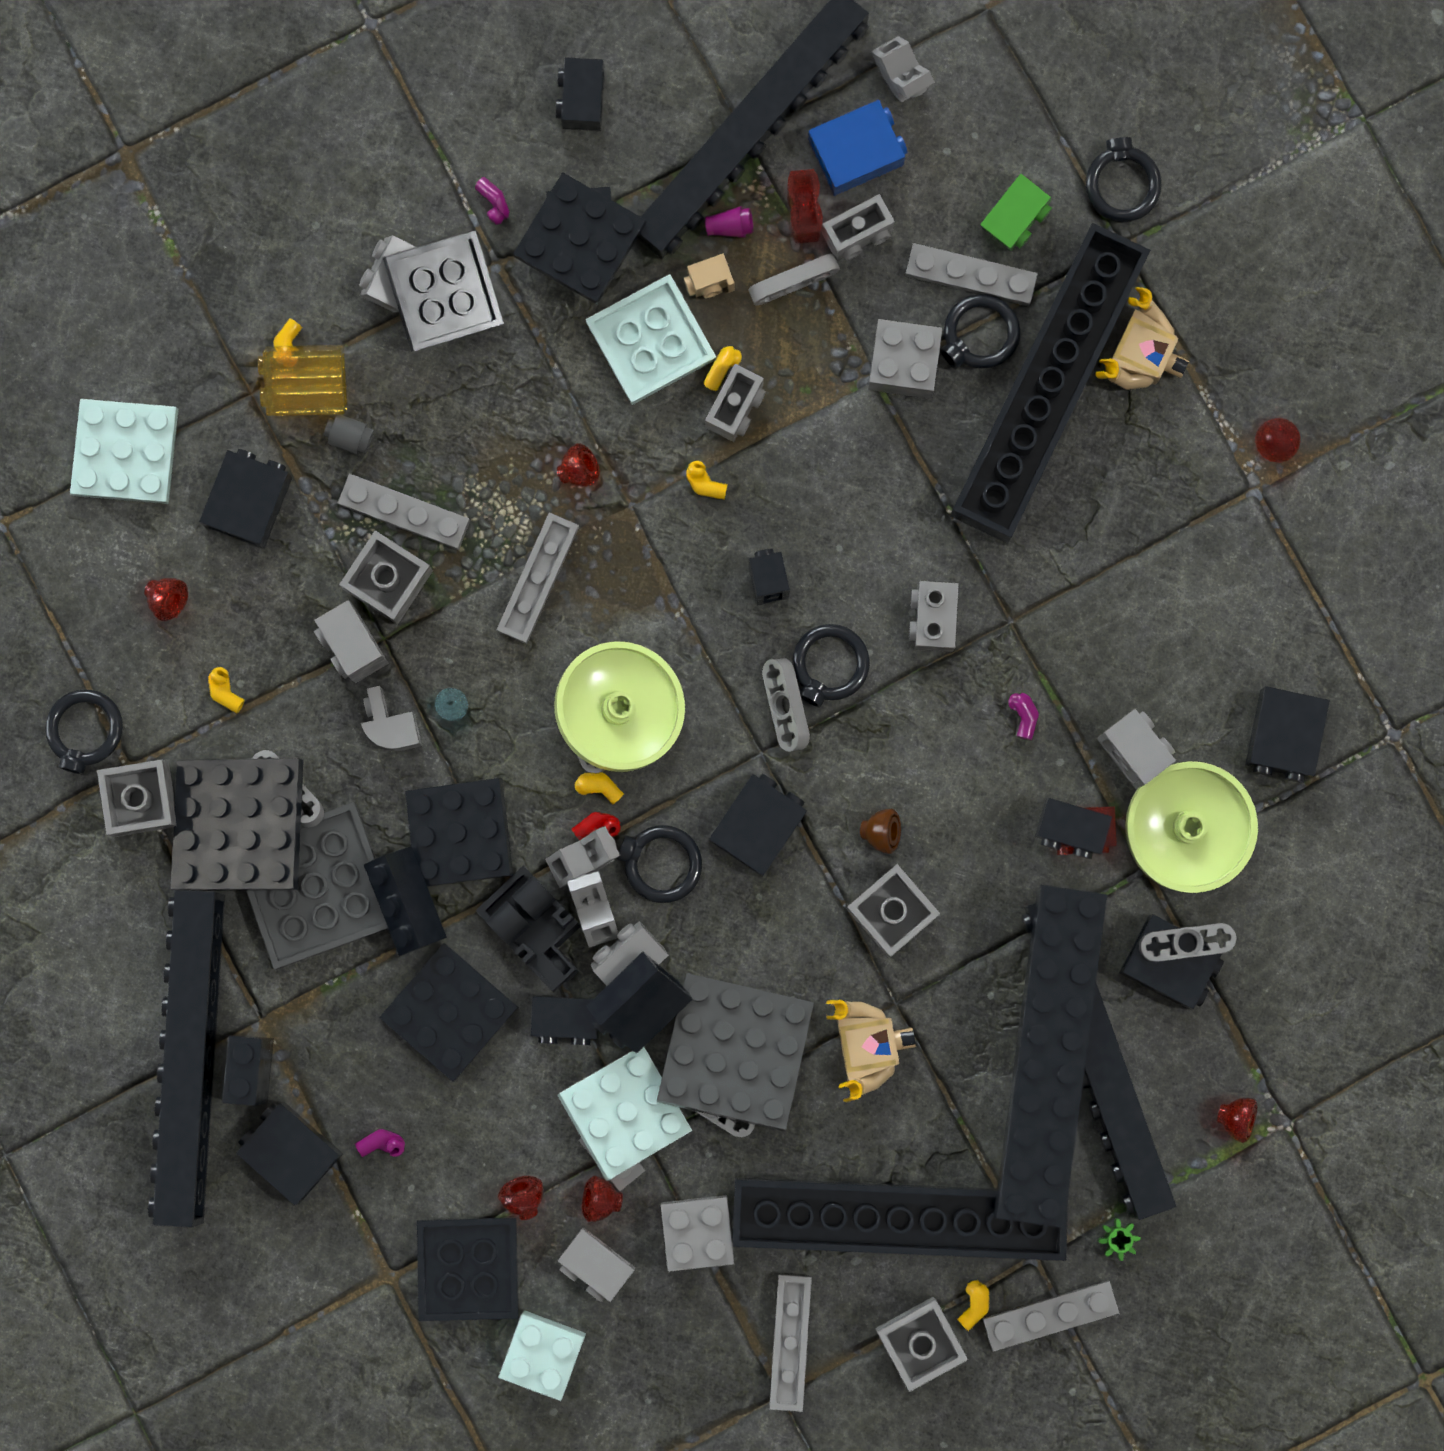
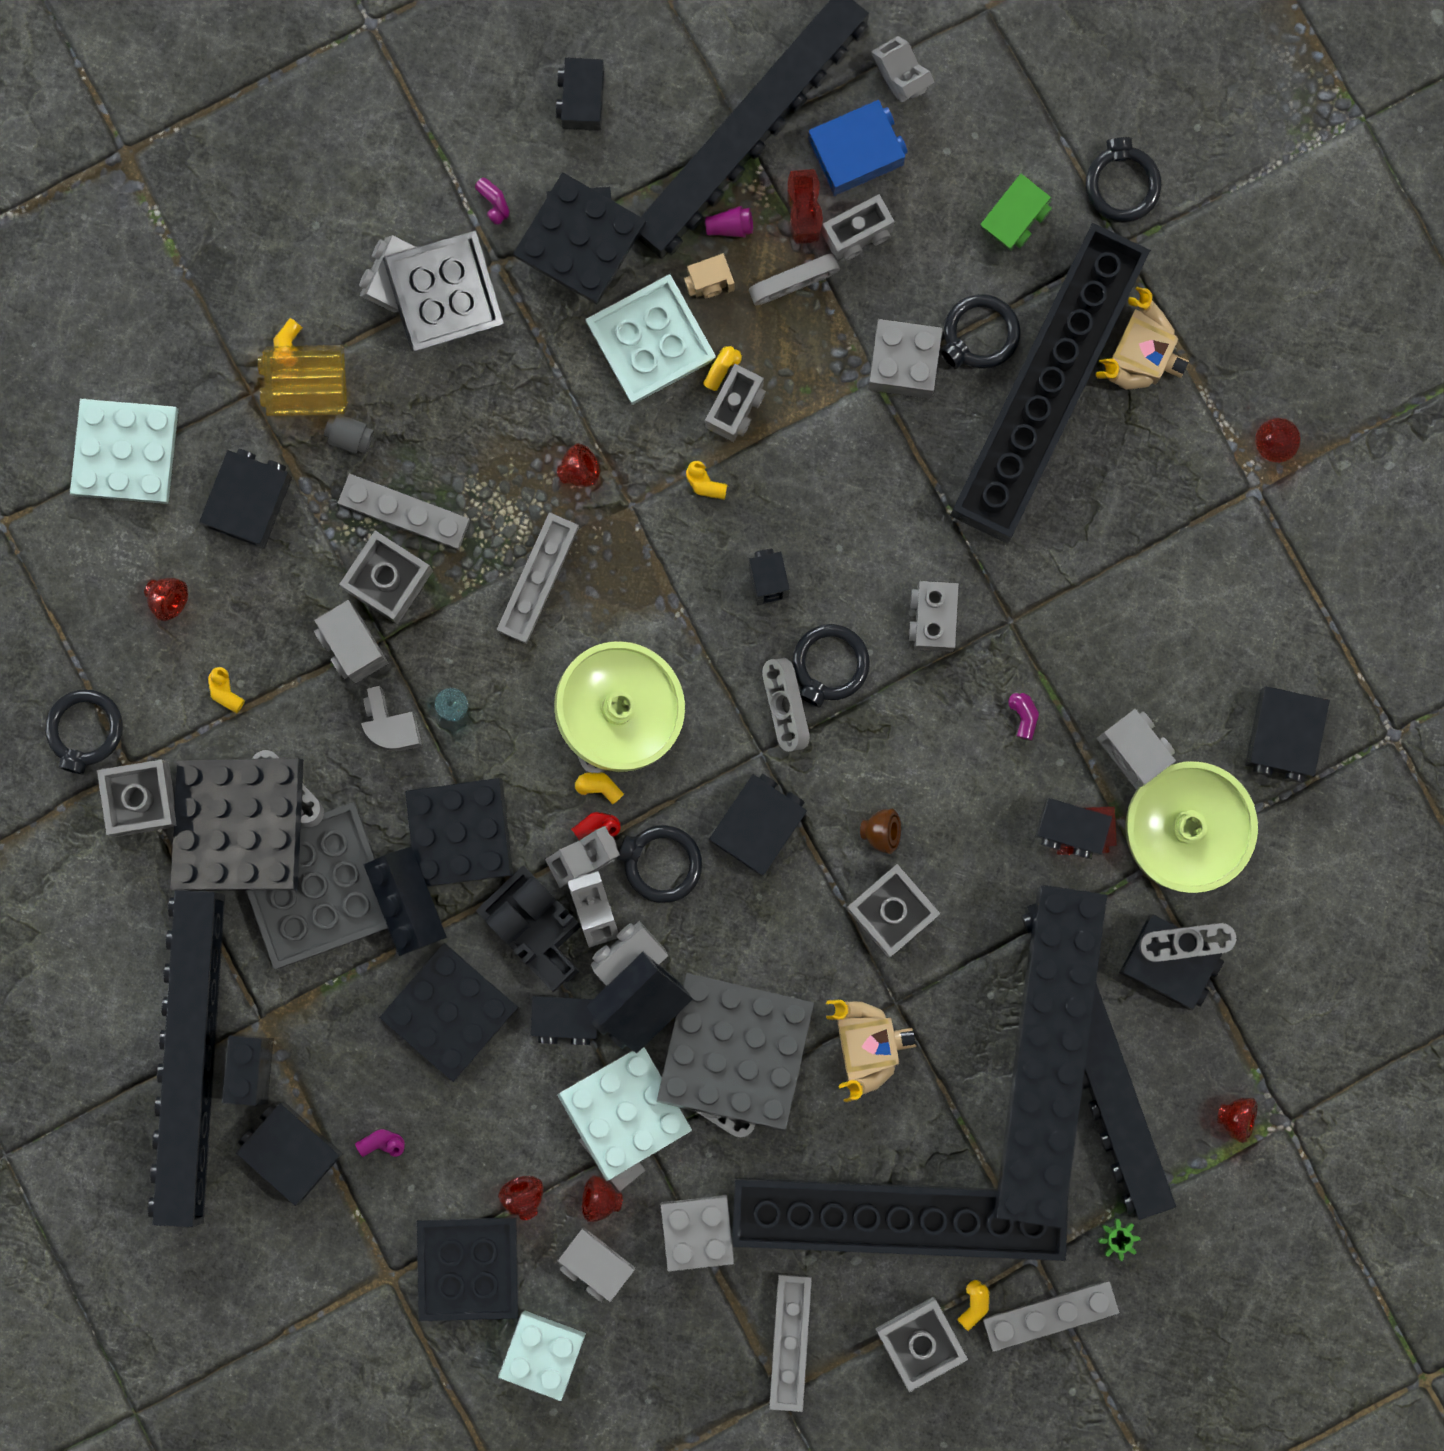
(971, 274): light grey plate -> none

